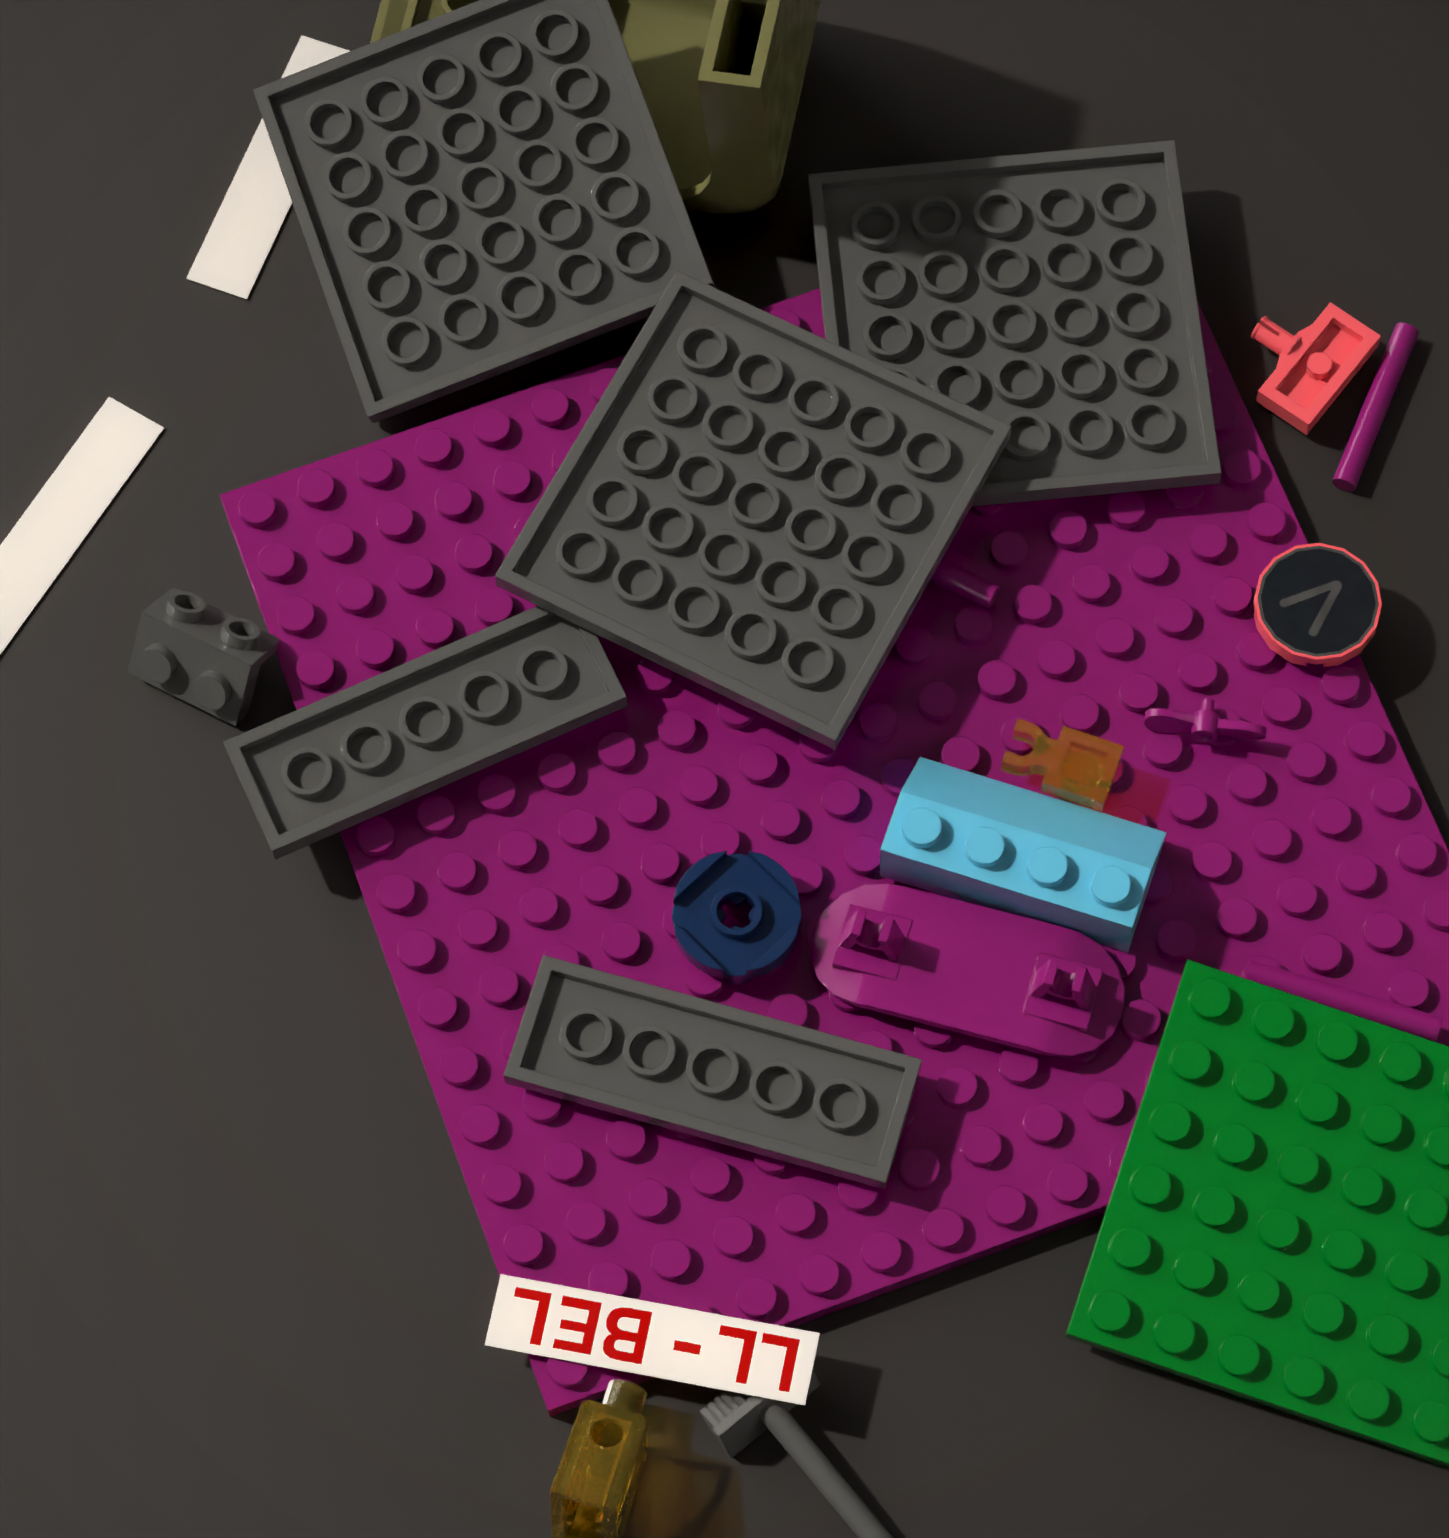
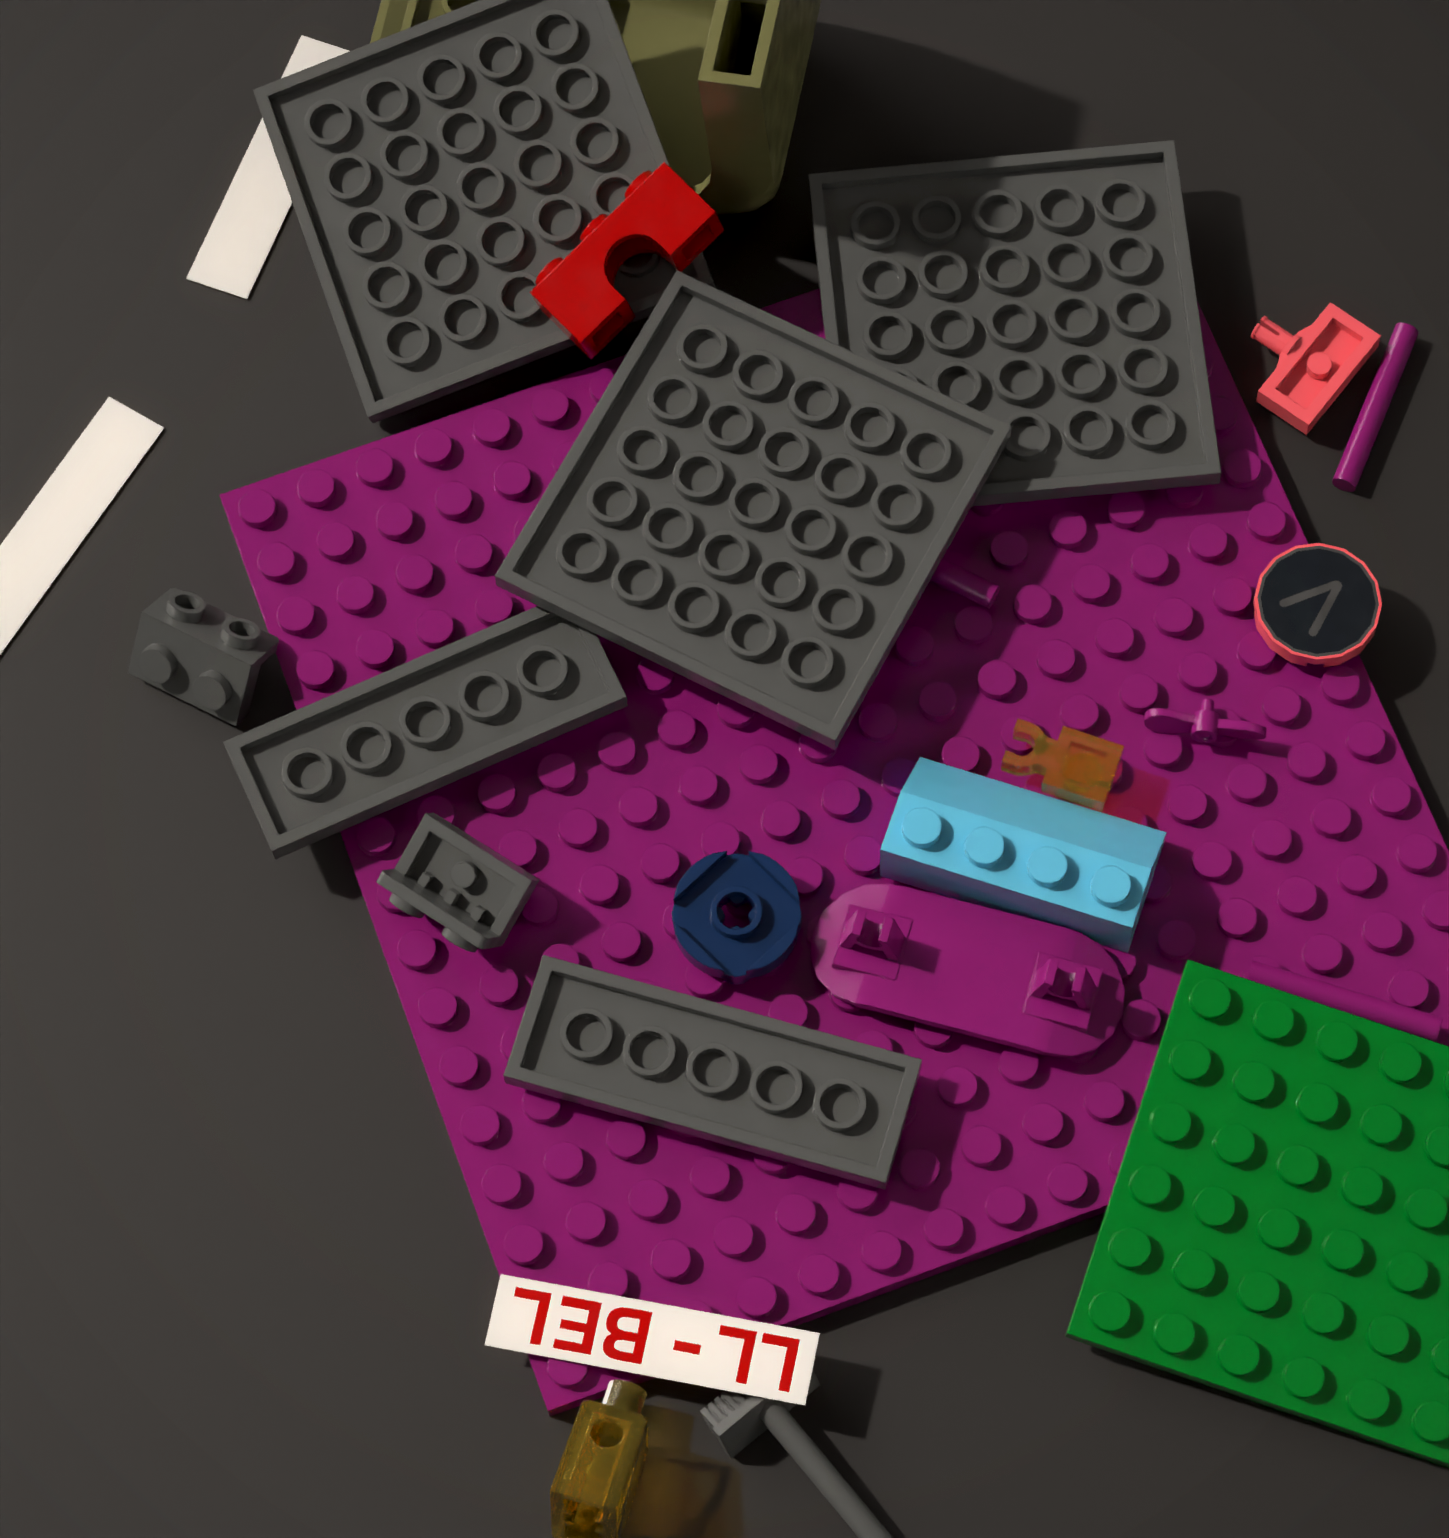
(458, 885): none -> dark grey bracket
(656, 217): none -> red arch

